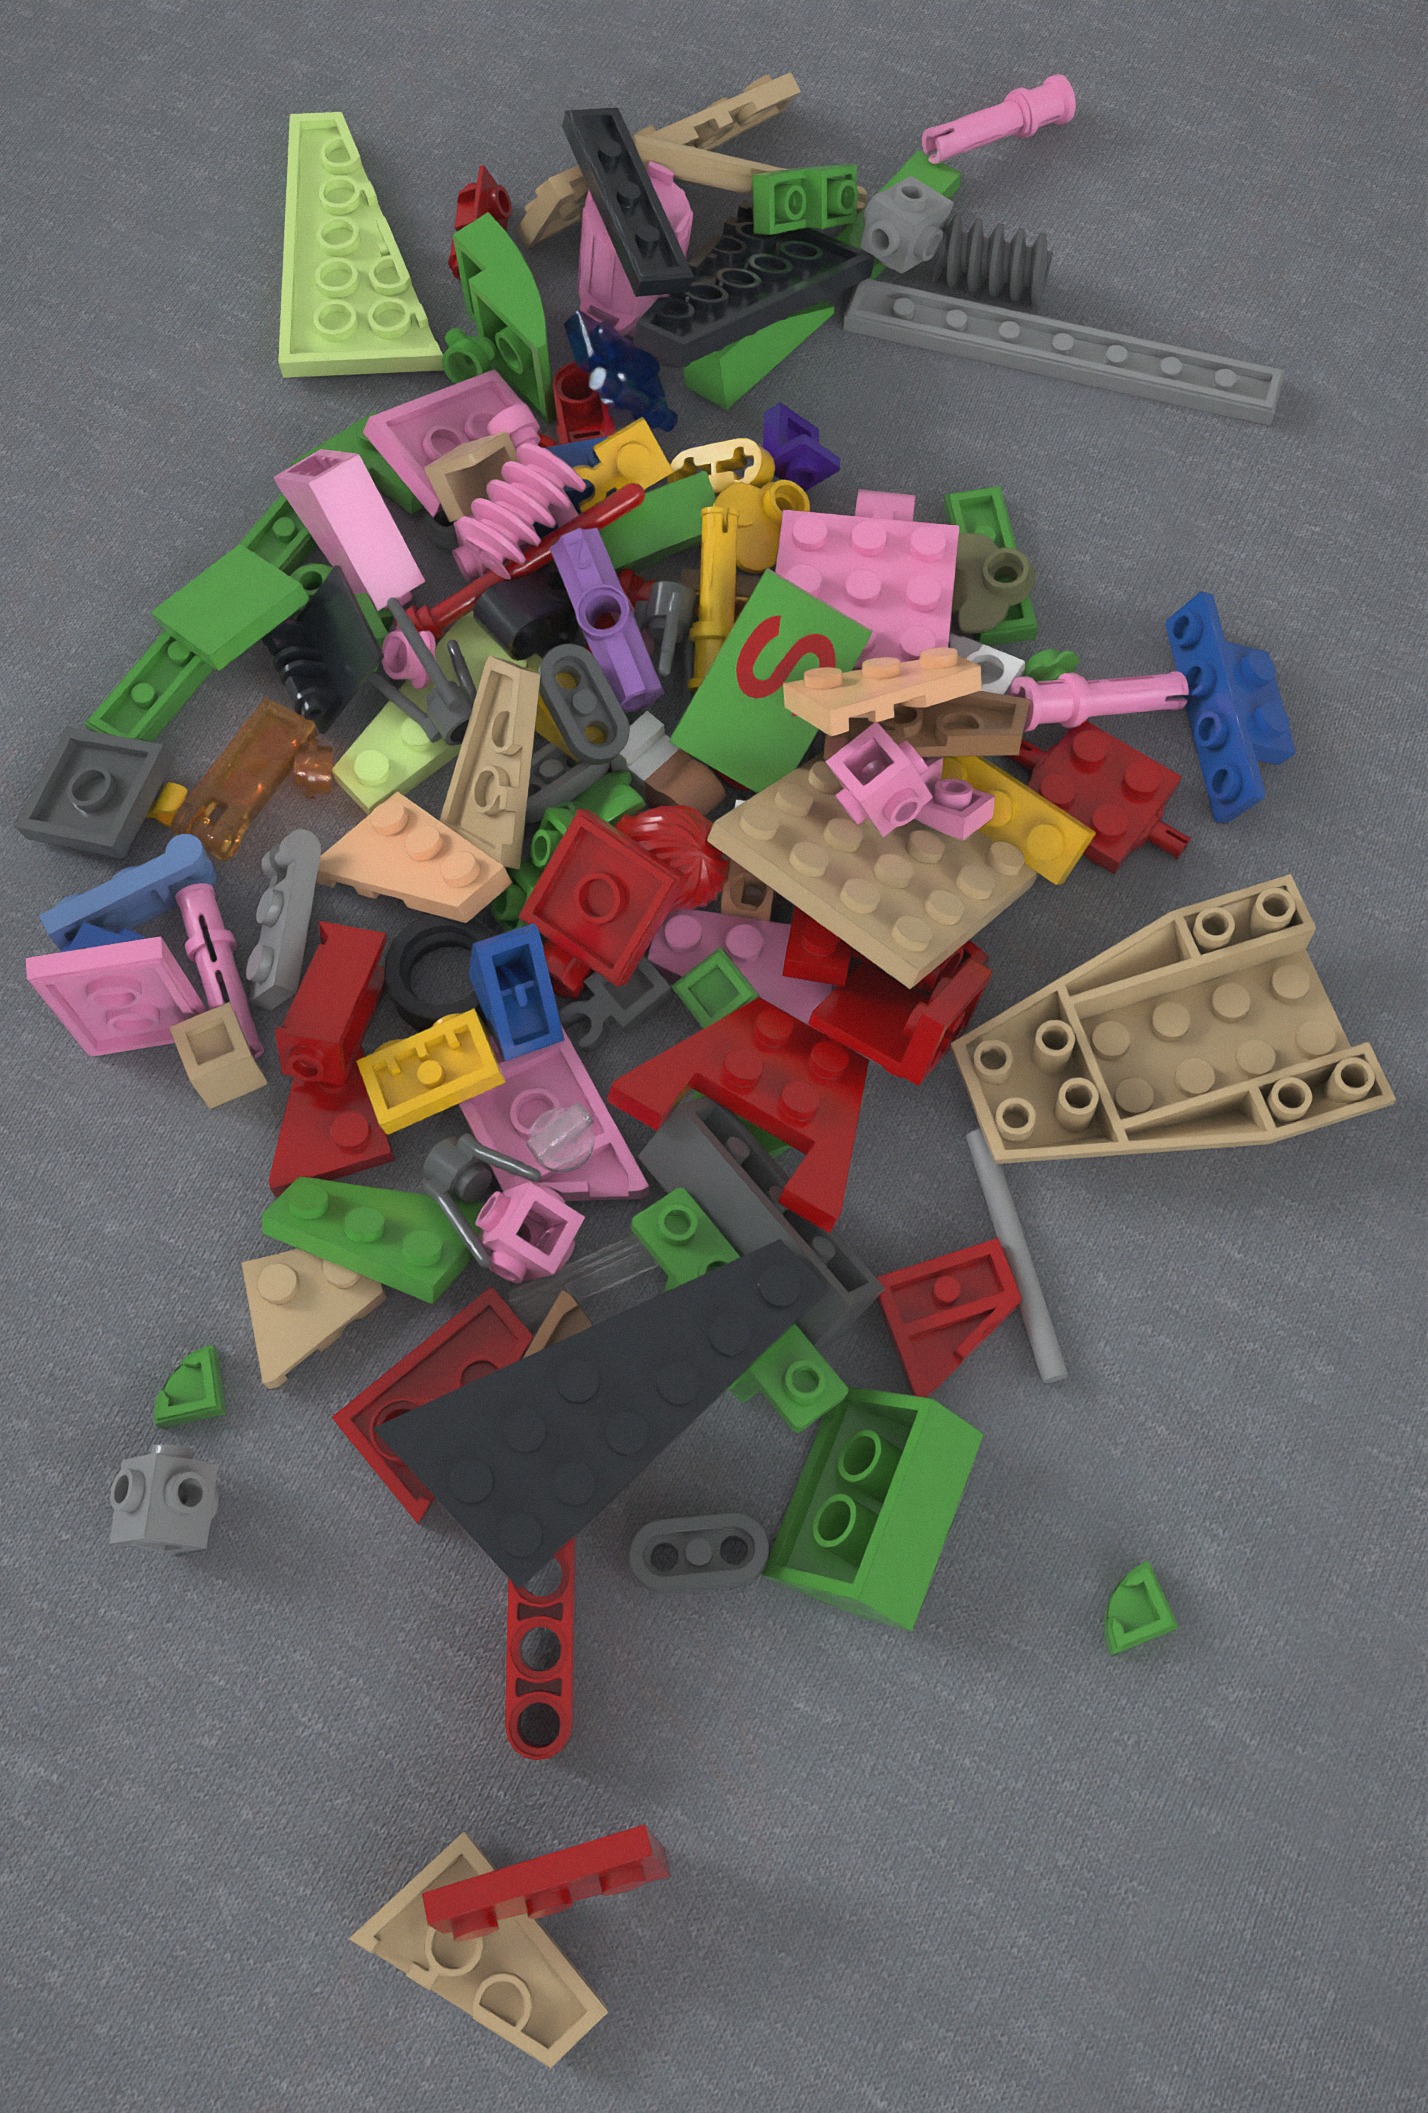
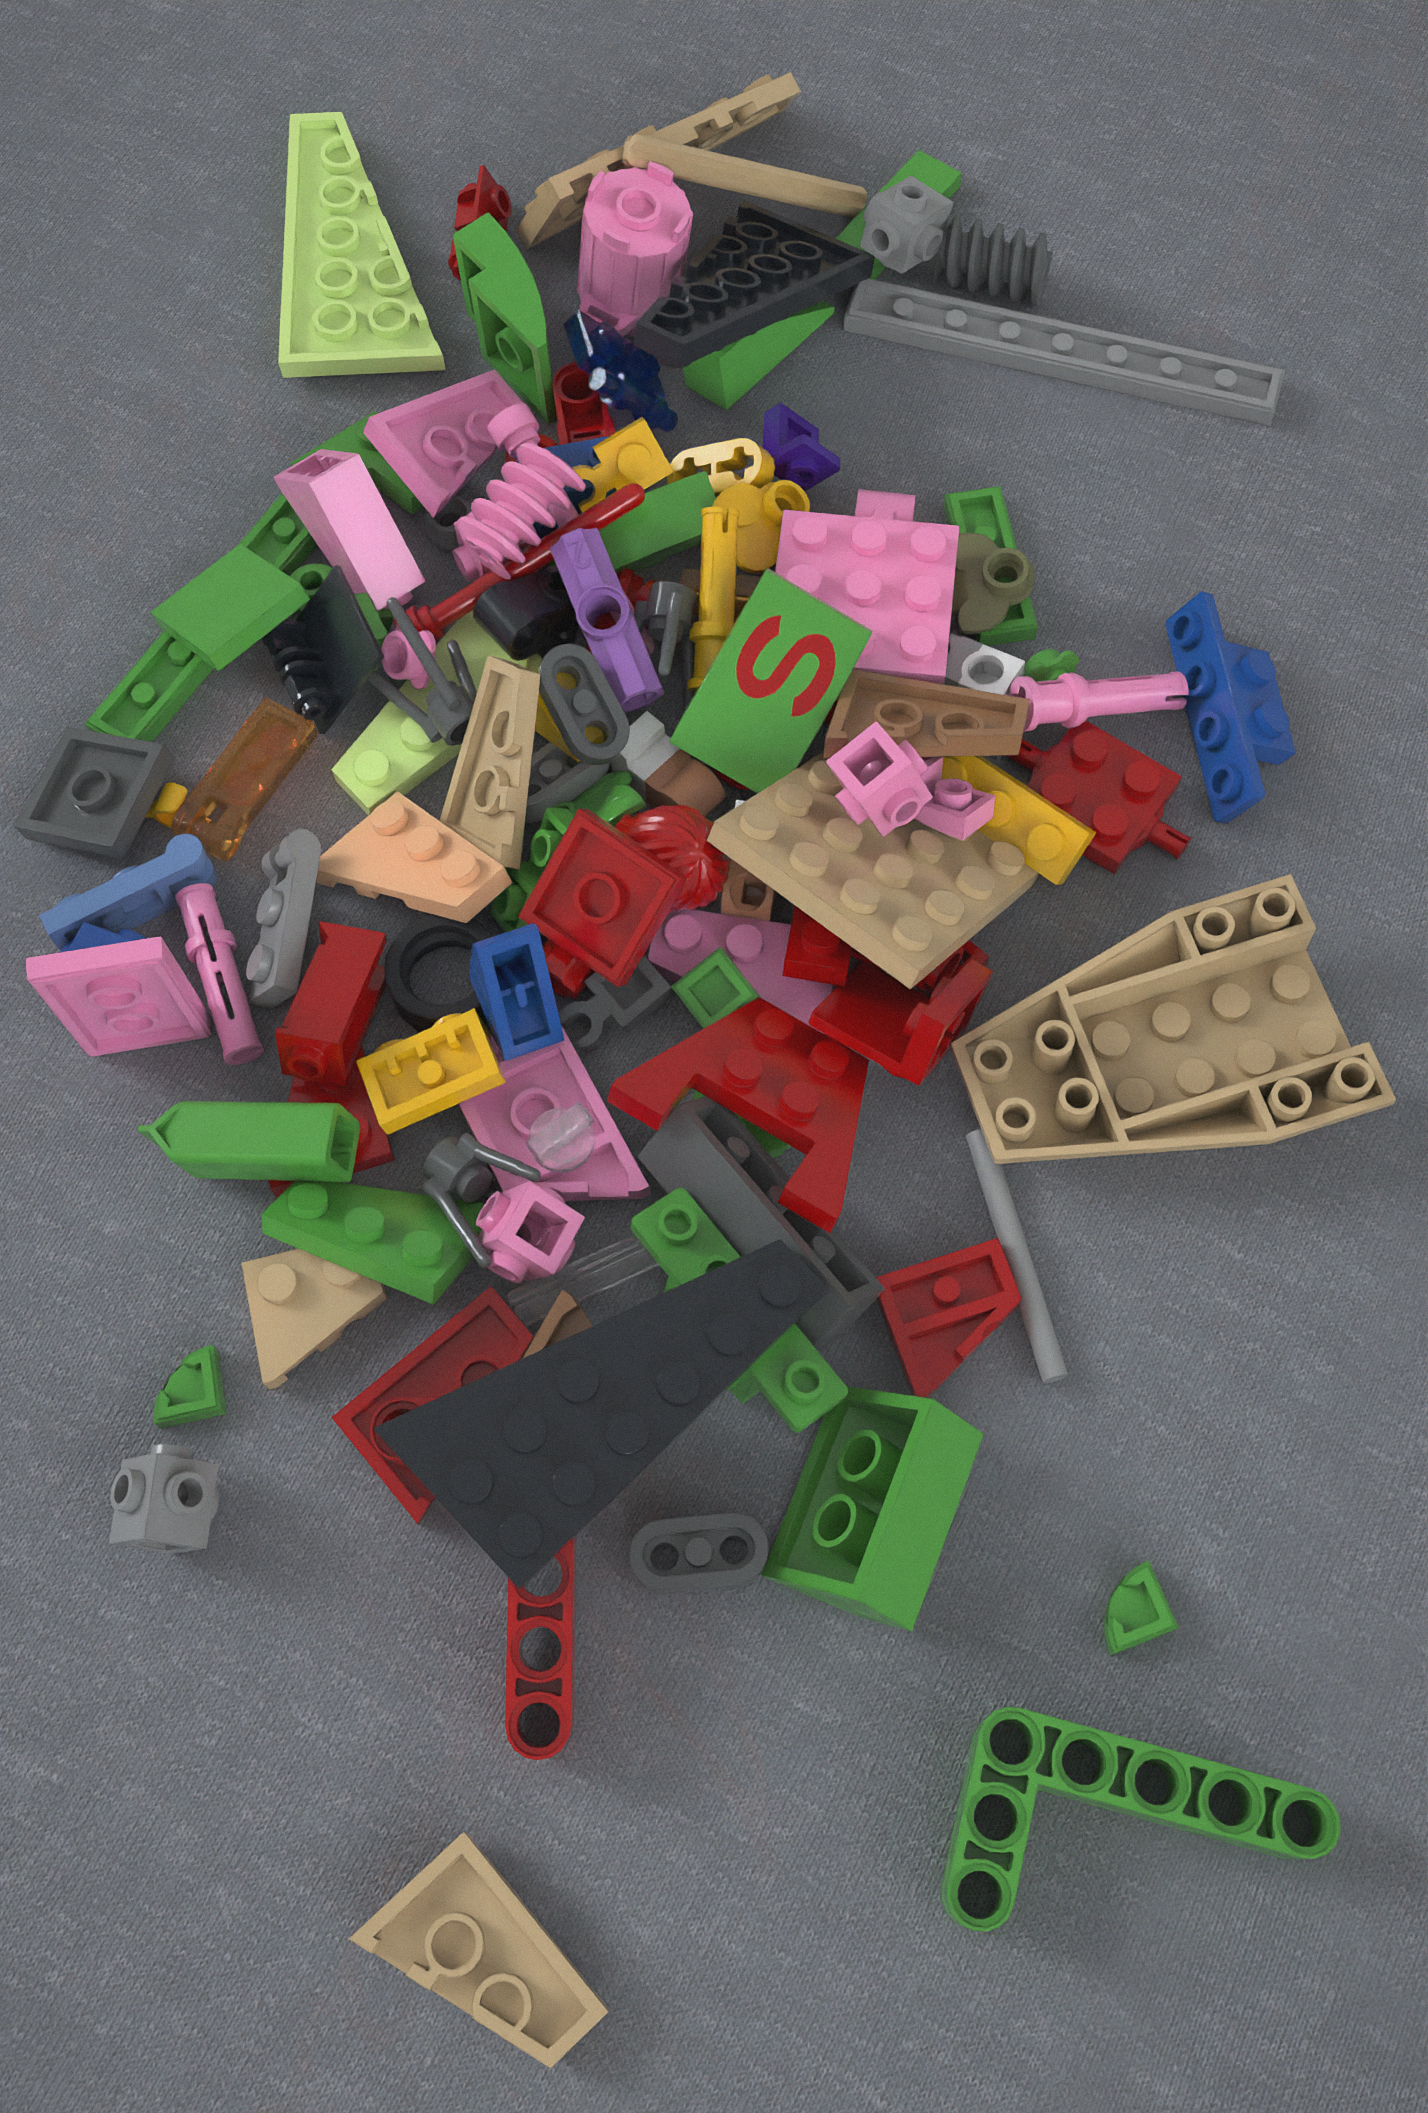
(217, 1056): tan panel -> none
(258, 1140): none -> bright green piece
(313, 769): clear orange plate -> none
(467, 355): bright green plate -> none
(467, 470): tan panel -> none
(547, 1883): red wing -> none
(627, 202): black tile -> none
(804, 198): bright green slope -> none
(831, 697): light nougat wing -> none
(1016, 116): bright pink pin -> none
(1113, 1788): none -> bright green beam

